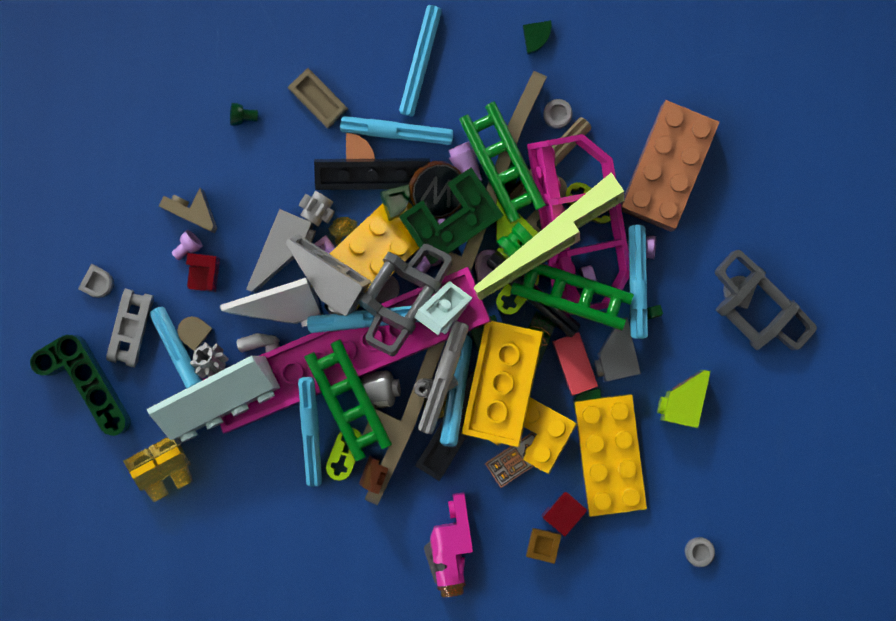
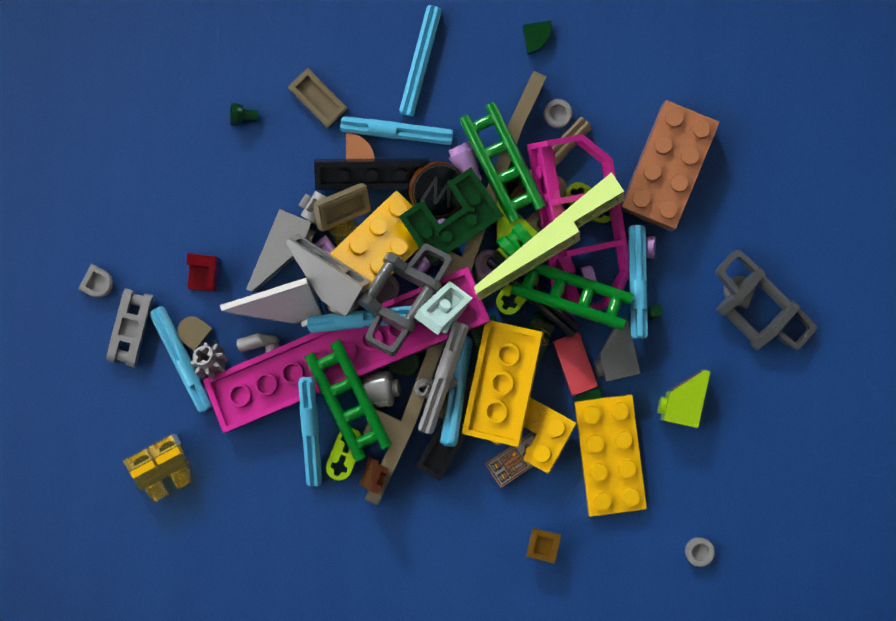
(88, 388): dark green beam -> none
(189, 243): lavender piece -> none
(198, 213): dark tan slope -> none
(214, 398): light aqua slope -> none
(341, 207): none -> dark tan tile
(395, 201): dark green tile -> none
(406, 366): none -> dark green tile
(446, 549): dark pink plate -> none
(564, 513): dark red panel -> none

